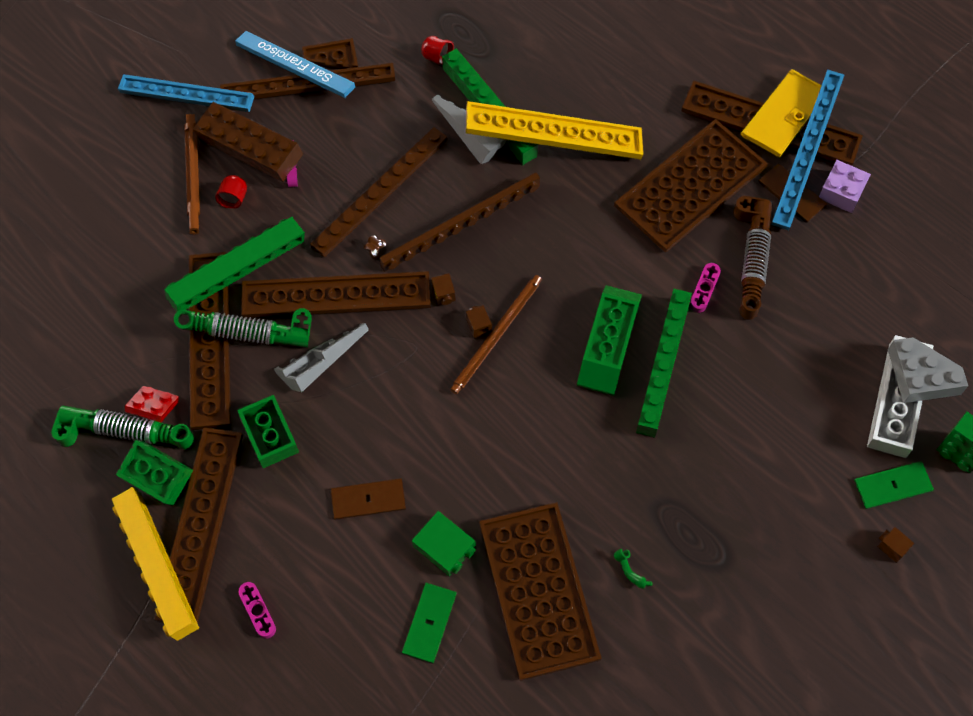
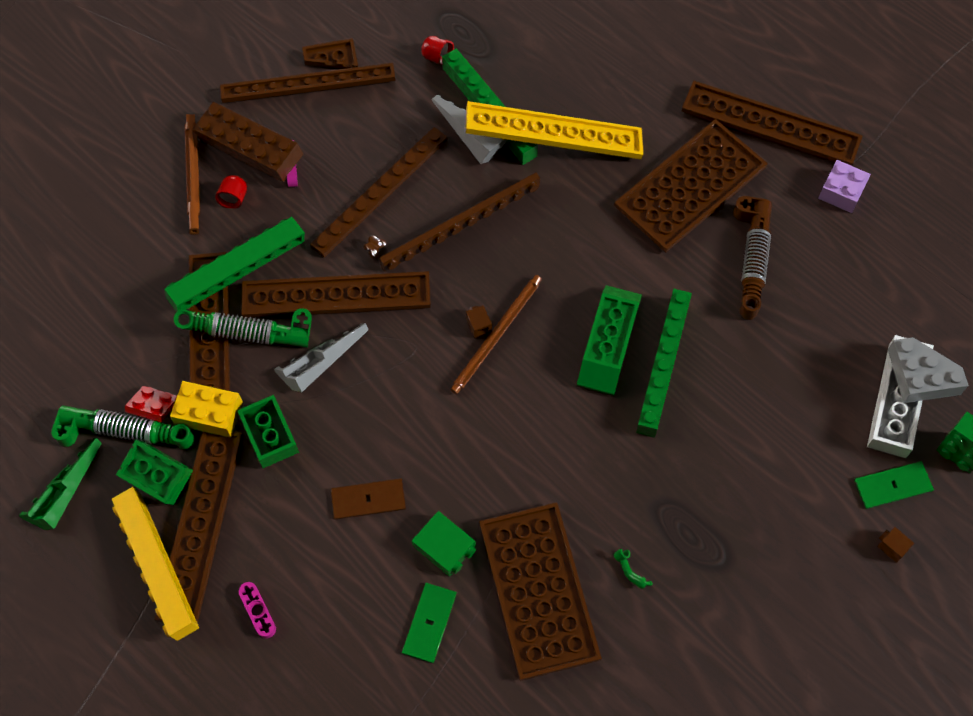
(58, 493): none -> green wedge
(185, 92): dark azure plate -> none
(206, 409): none -> yellow brick
(295, 64): dark azure tile -> none
(443, 289): reddish brown brick -> none
(705, 294): dark pink beam -> none
(783, 113): yellow door -> none
(807, 150): dark azure plate -> none
(809, 202): reddish brown piece -> none

